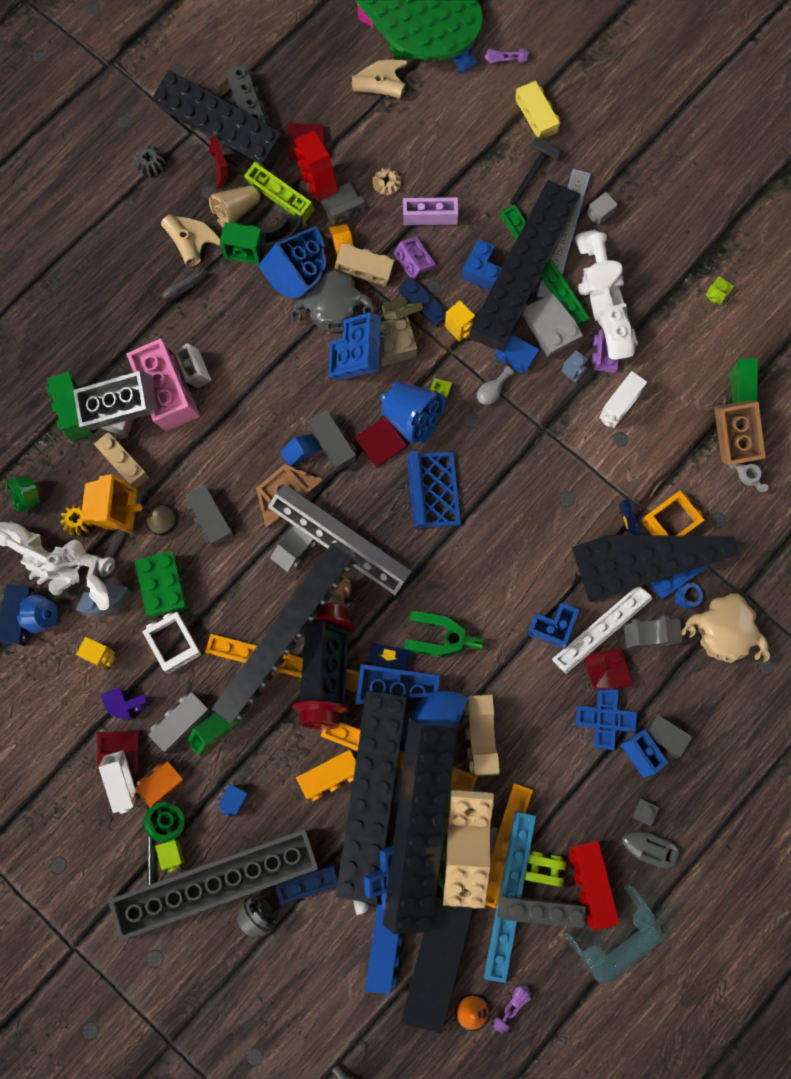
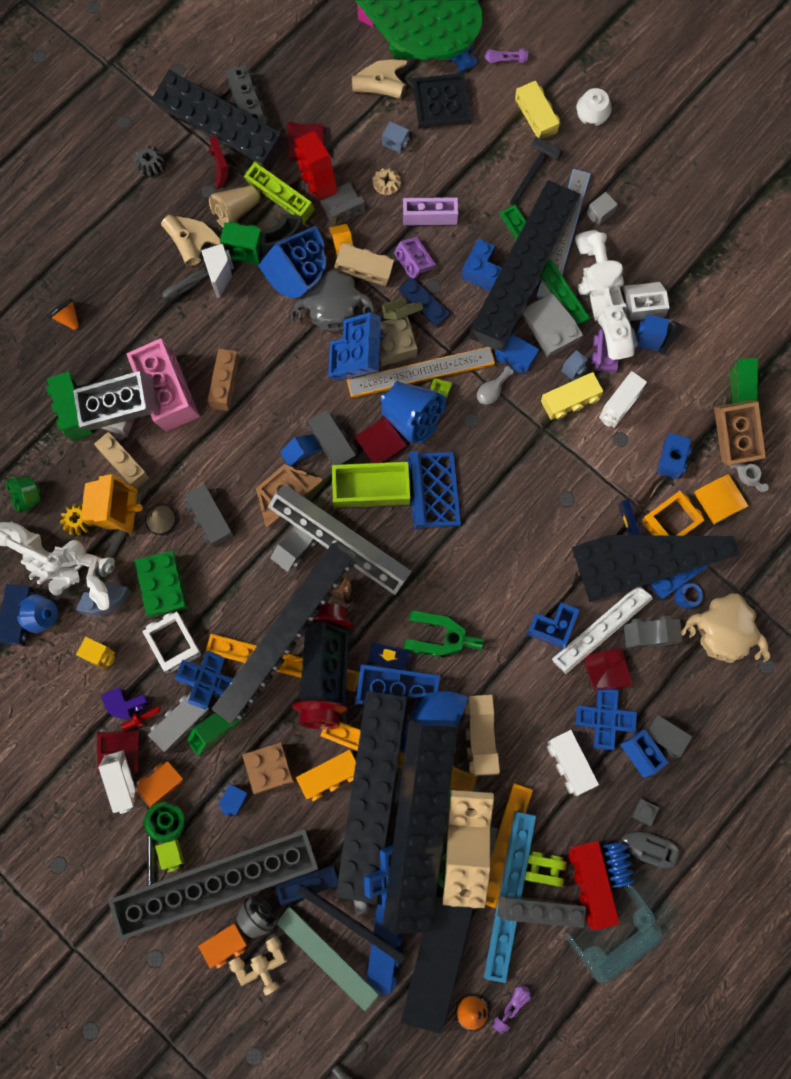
(65, 314): none -> orange hat
(138, 720): none -> red piece
(192, 366): white brick -> none
(204, 679): none -> blue plate
(219, 267): none -> white slope
(222, 945): none -> orange brick
(223, 379): none -> medium nougat brick
(260, 966): none -> tan piece
(268, 768): none -> medium nougat brick
(328, 959): none -> sand green tile
(352, 924): none -> black tile
(370, 484): none -> lime piece
(395, 137): none -> sand blue brick
(421, 372): none -> light grey tile
(441, 100): none -> black plate
(459, 321): yellow brick -> none
(572, 396): none -> light yellow brick
(572, 763): none -> white brick
(594, 106): none -> white cone
(618, 864): none -> blue piece
(646, 300): none -> white slope
(652, 332): none -> blue brick
(667, 464): none -> blue brick
(673, 331): none -> black cone
(719, 290): lime bracket -> none
(721, 499): none -> light orange slope

